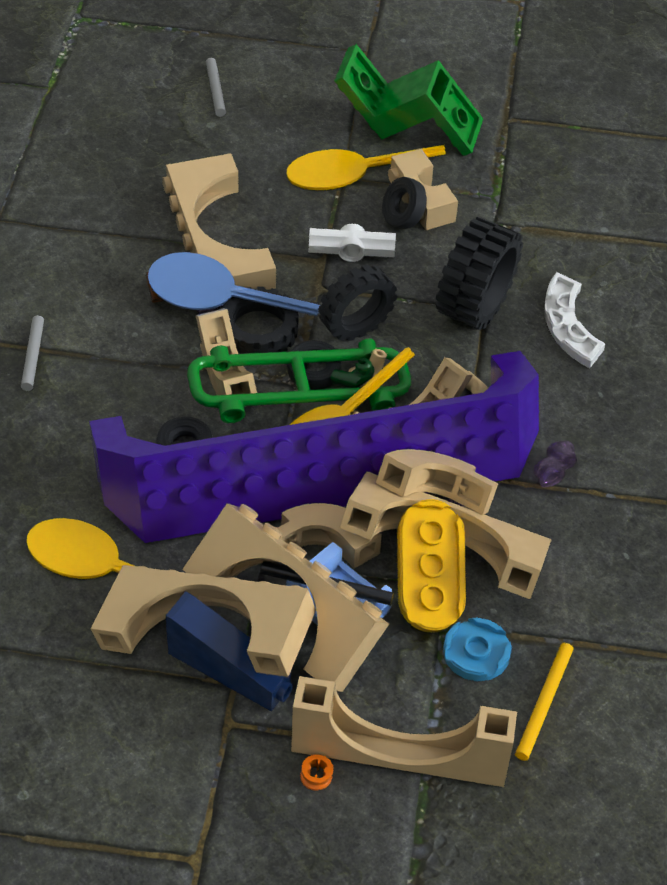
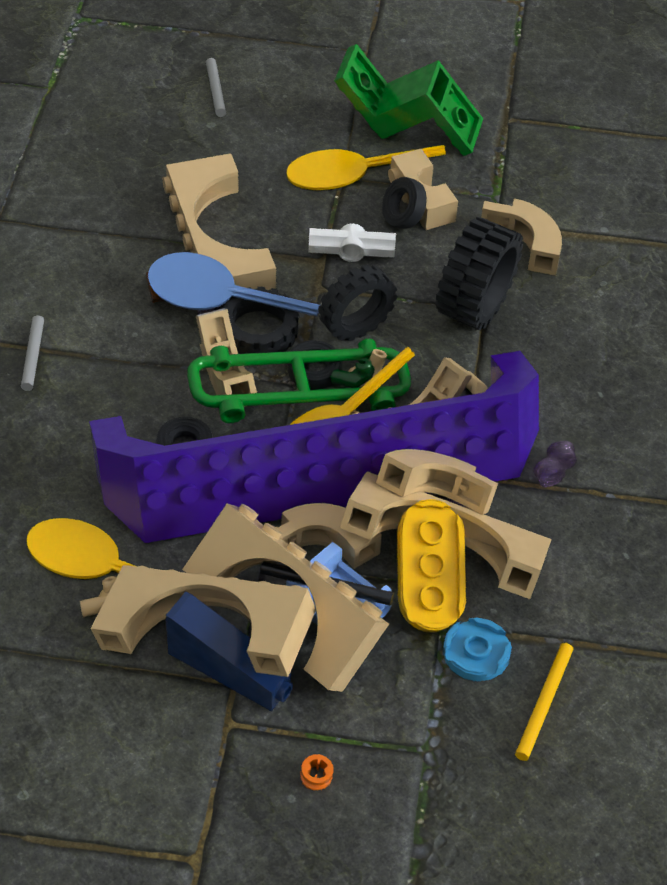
(93, 605): none -> tan arm
(470, 753): tan arch -> none
(535, 226): none -> tan arch
(562, 322): white tile -> none

